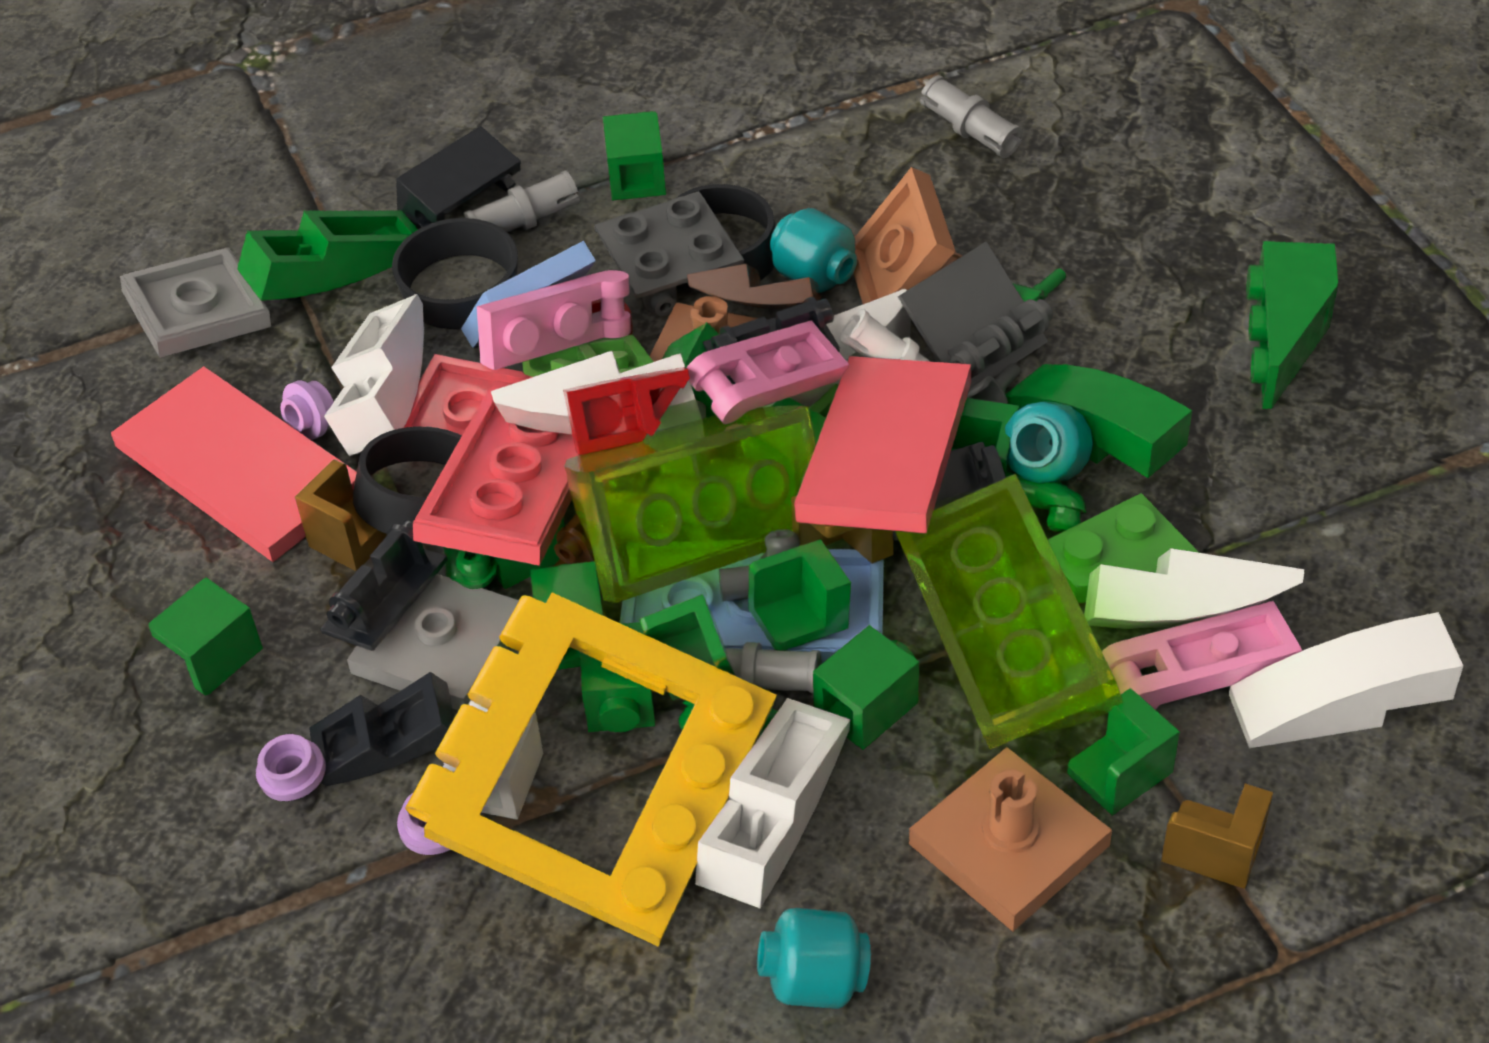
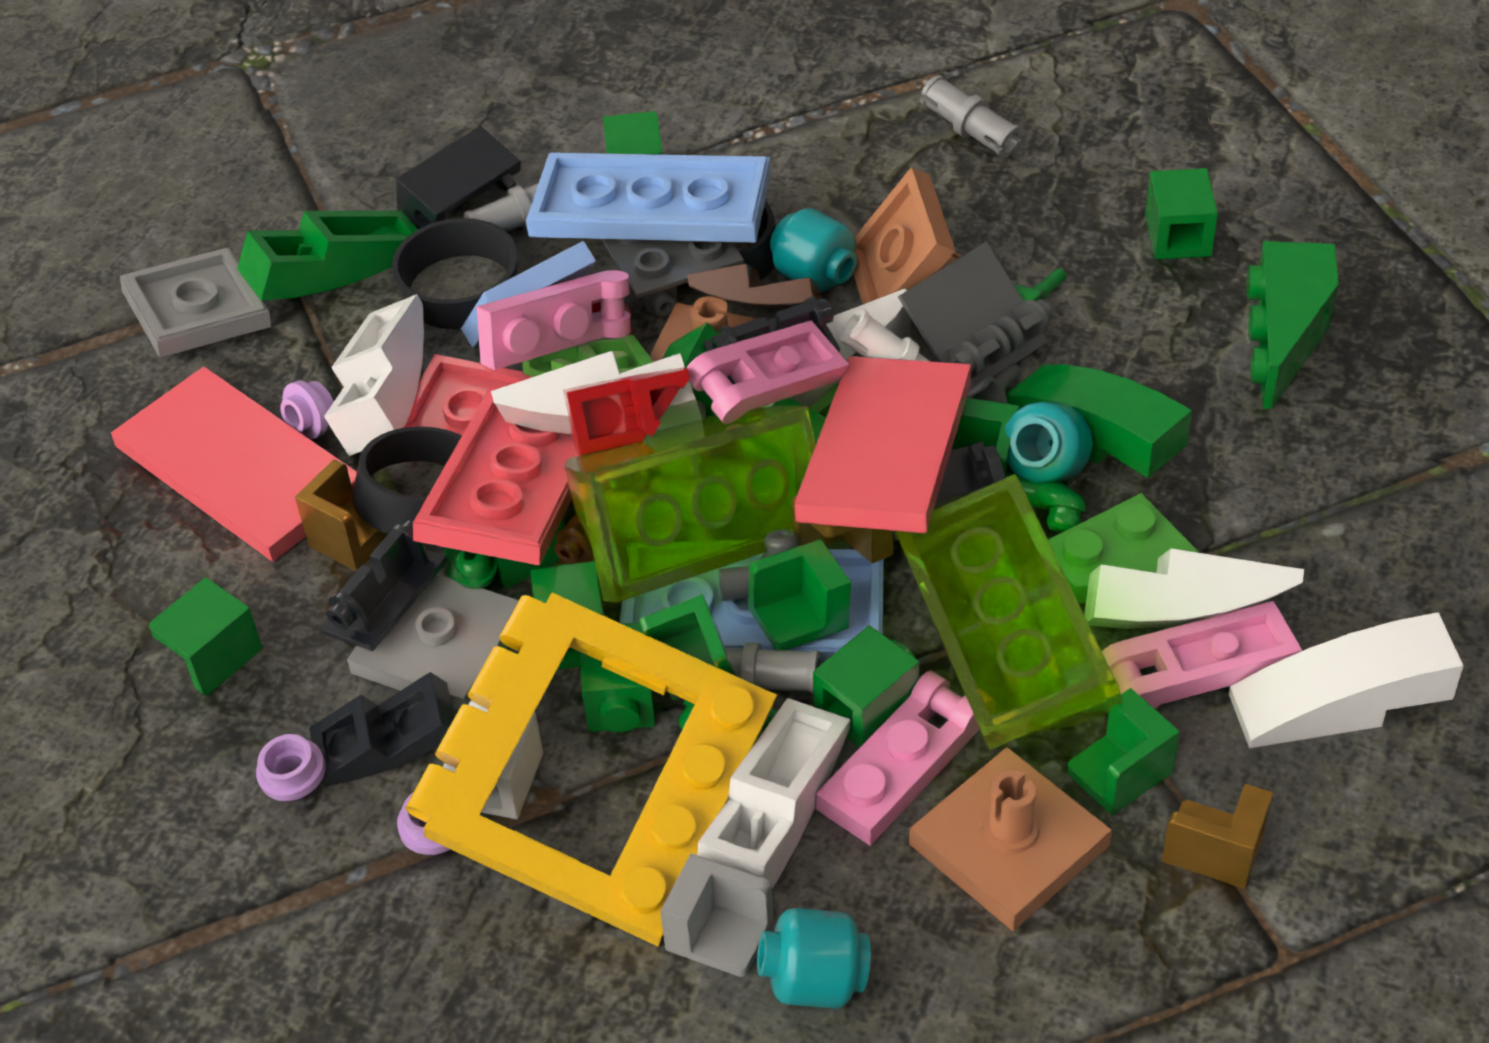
(650, 197): none -> light blue tile
(717, 915): none -> light grey panel
(898, 760): none -> bright pink plate
(1181, 213): none -> green brick

